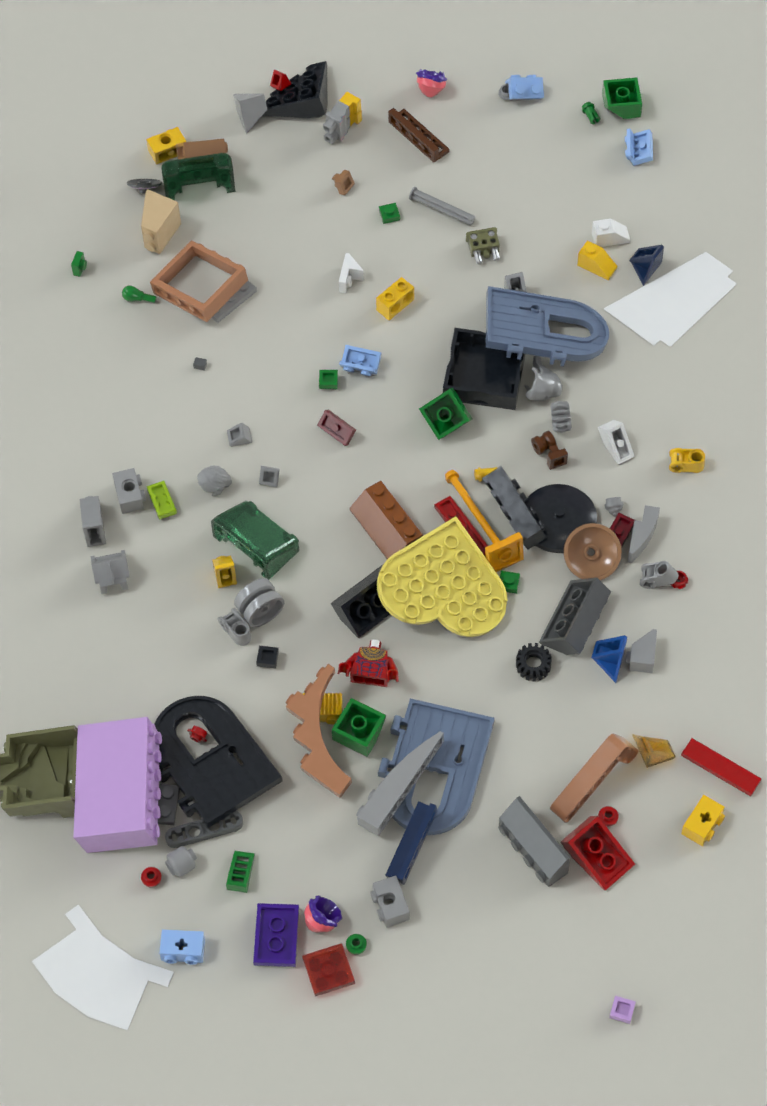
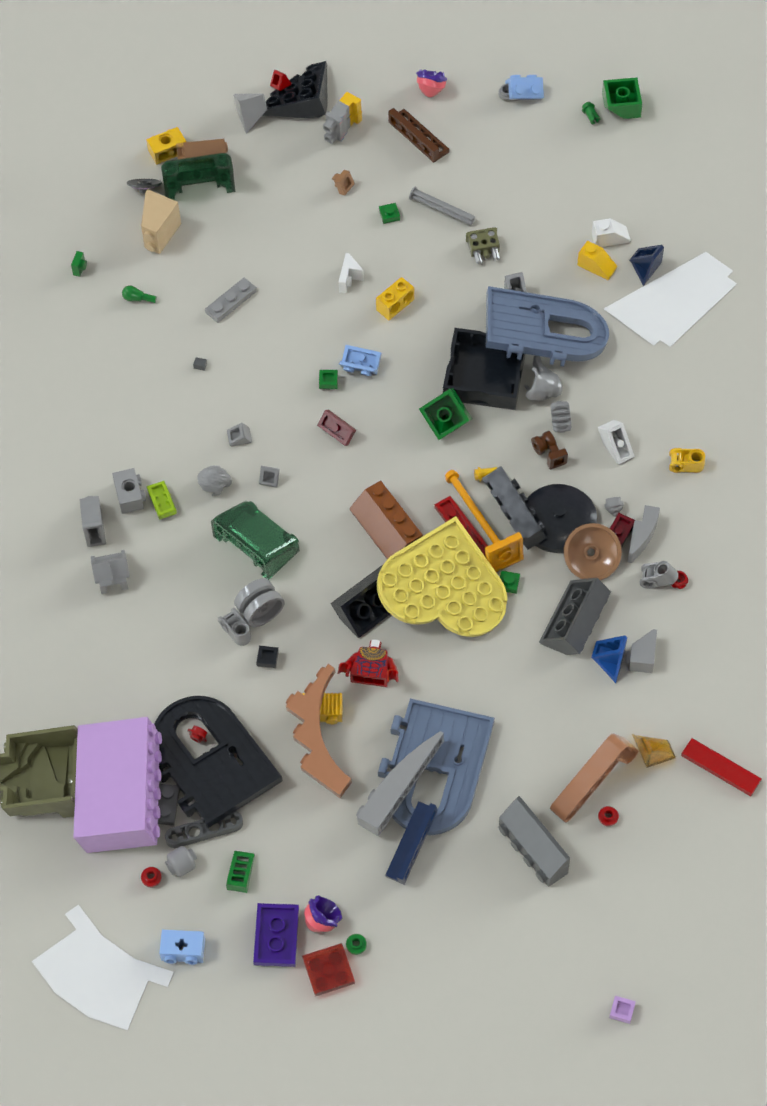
(206, 310): nougat window -> none
(224, 571): yellow slope -> none
(358, 727): green slope -> none
(390, 890): light grey brick -> none
(533, 672): black tyre -> none
(598, 852): red slope -> none
(639, 146): light blue bracket -> none
(705, 810): yellow brick -> none

